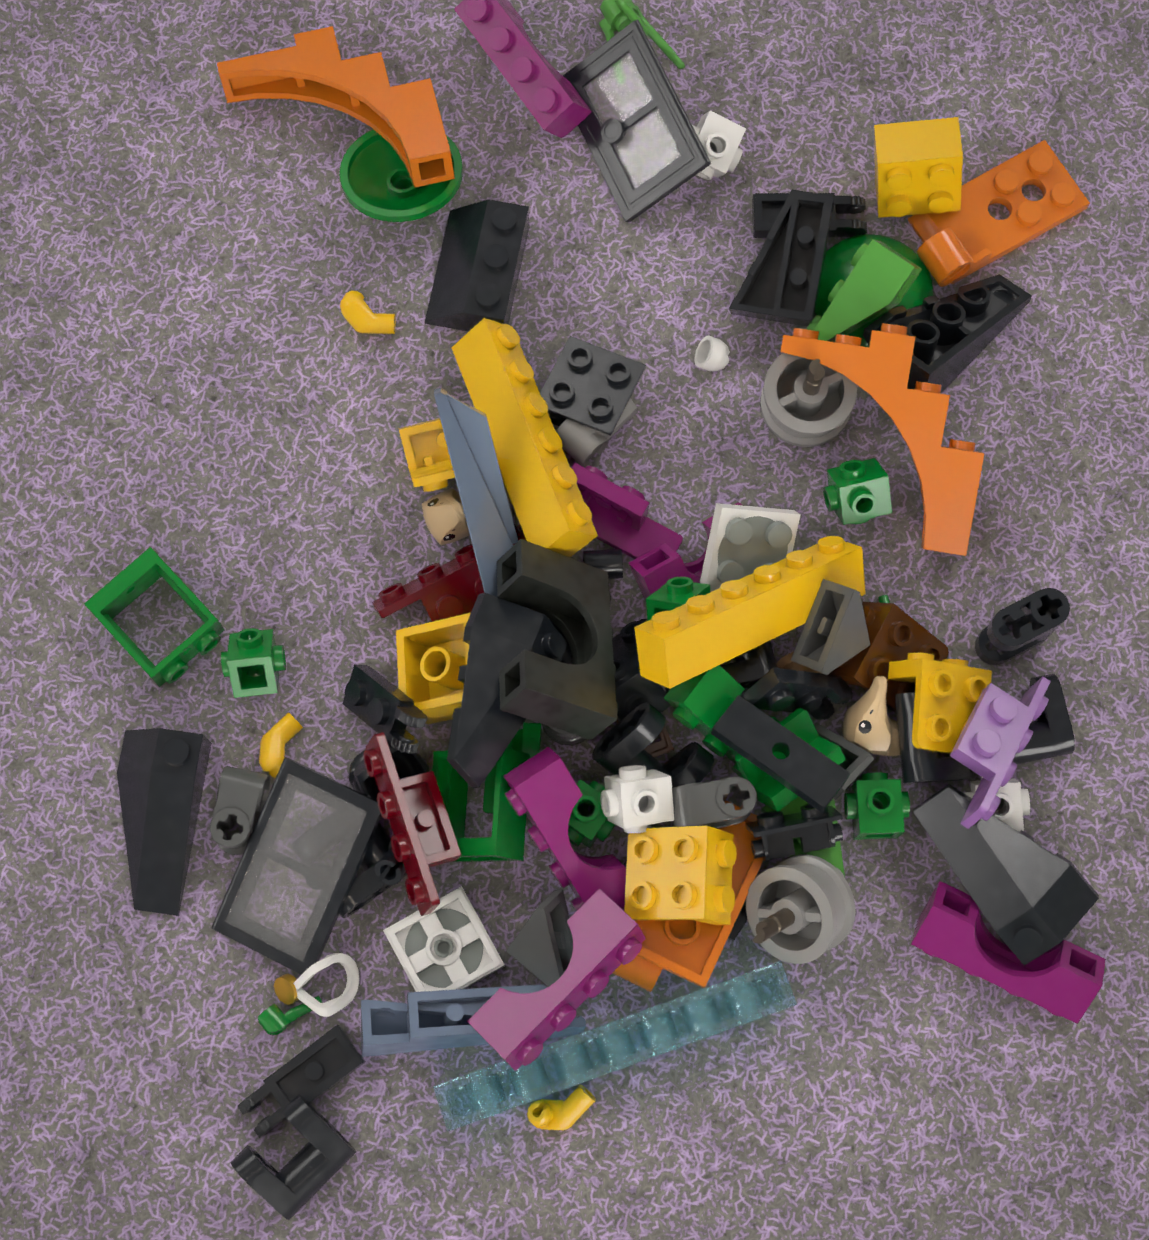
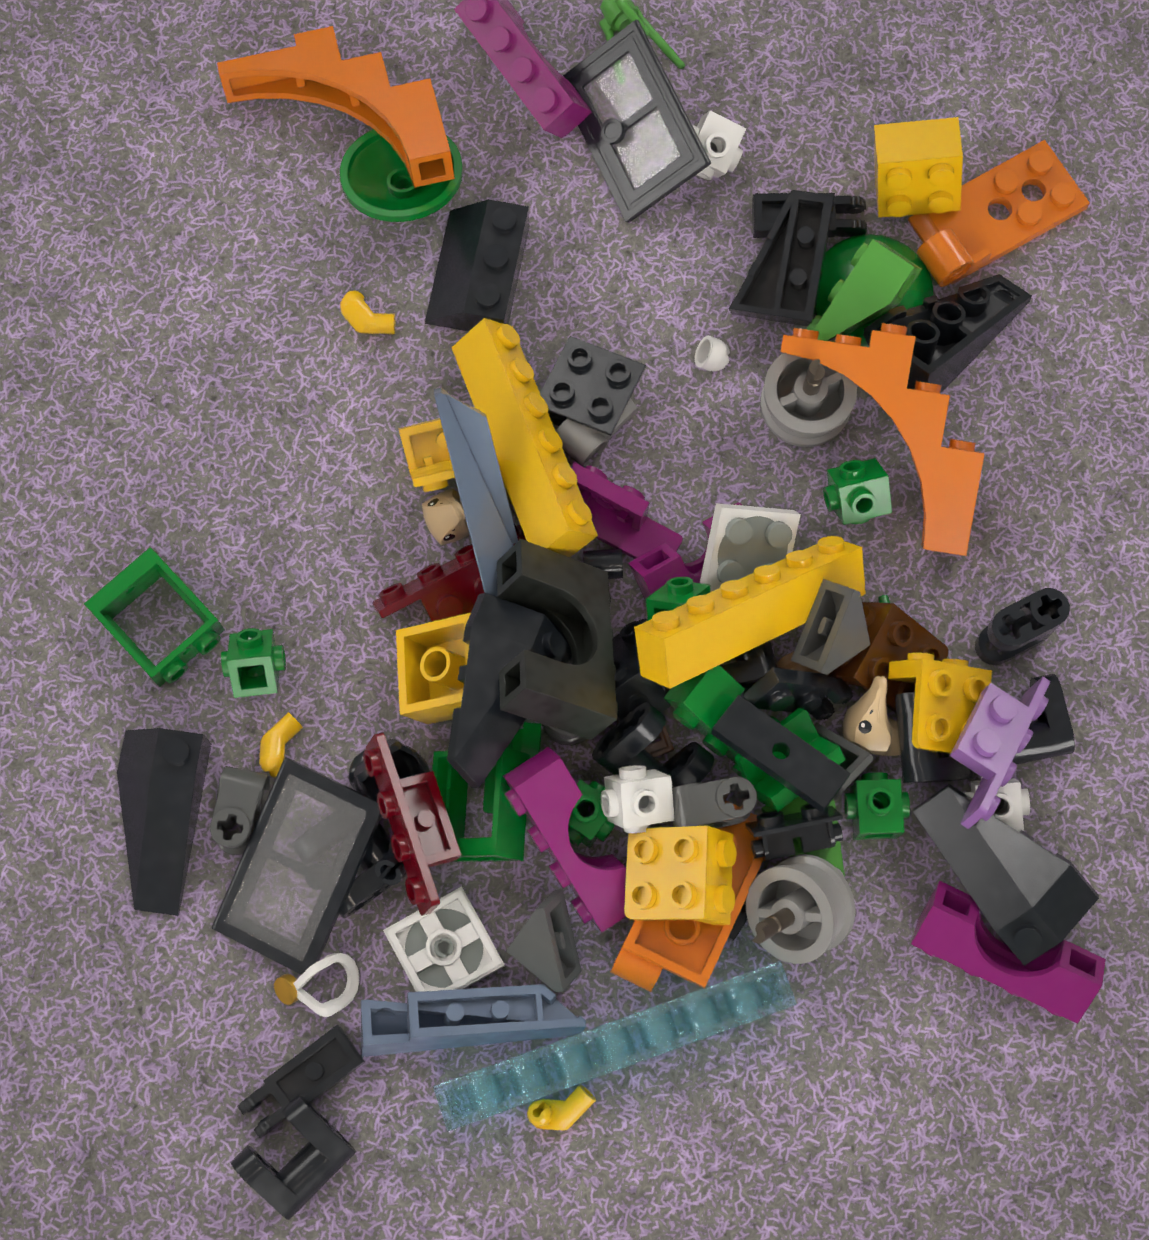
(275, 1021): green hand -> none
(383, 707): black hinge -> none
(522, 1022): magenta arch -> none

